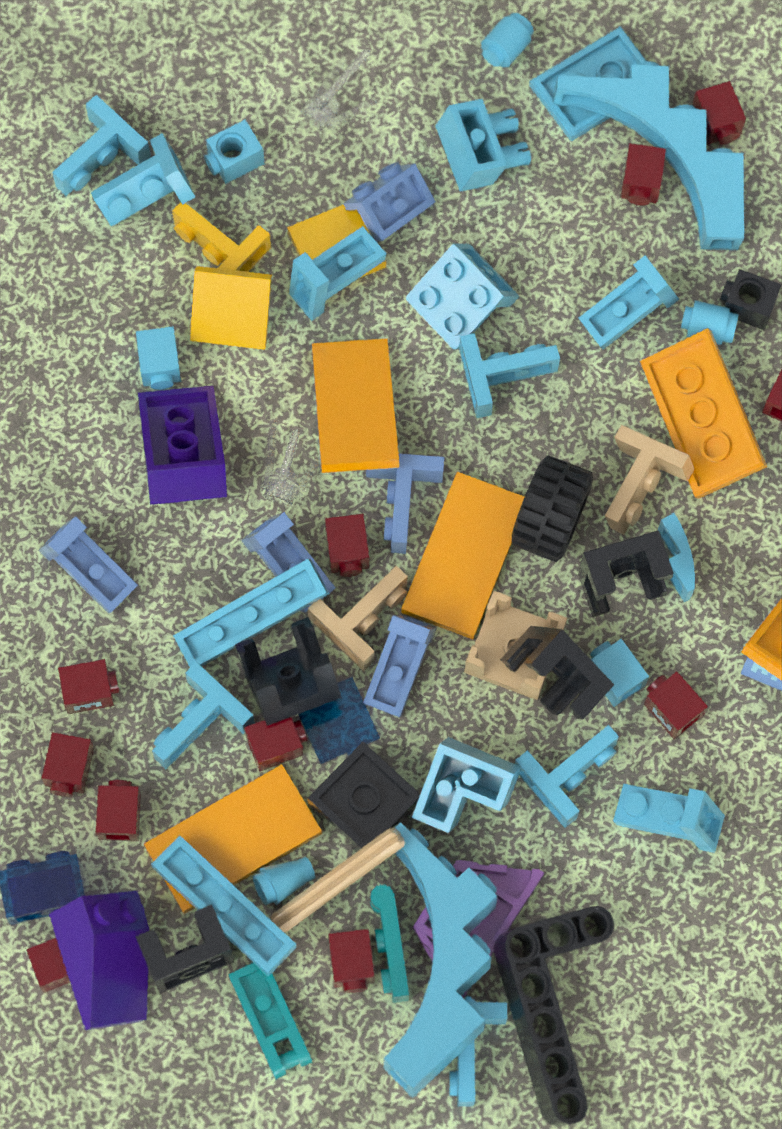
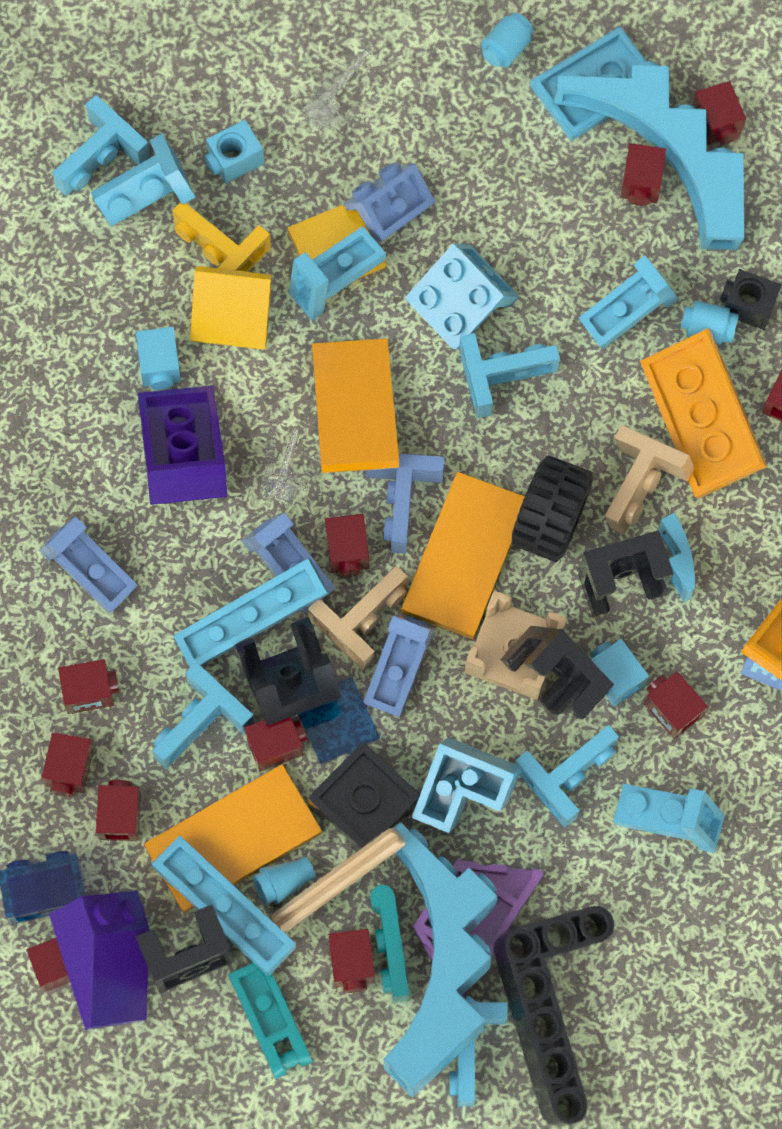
(472, 143): medium azure brick -> none

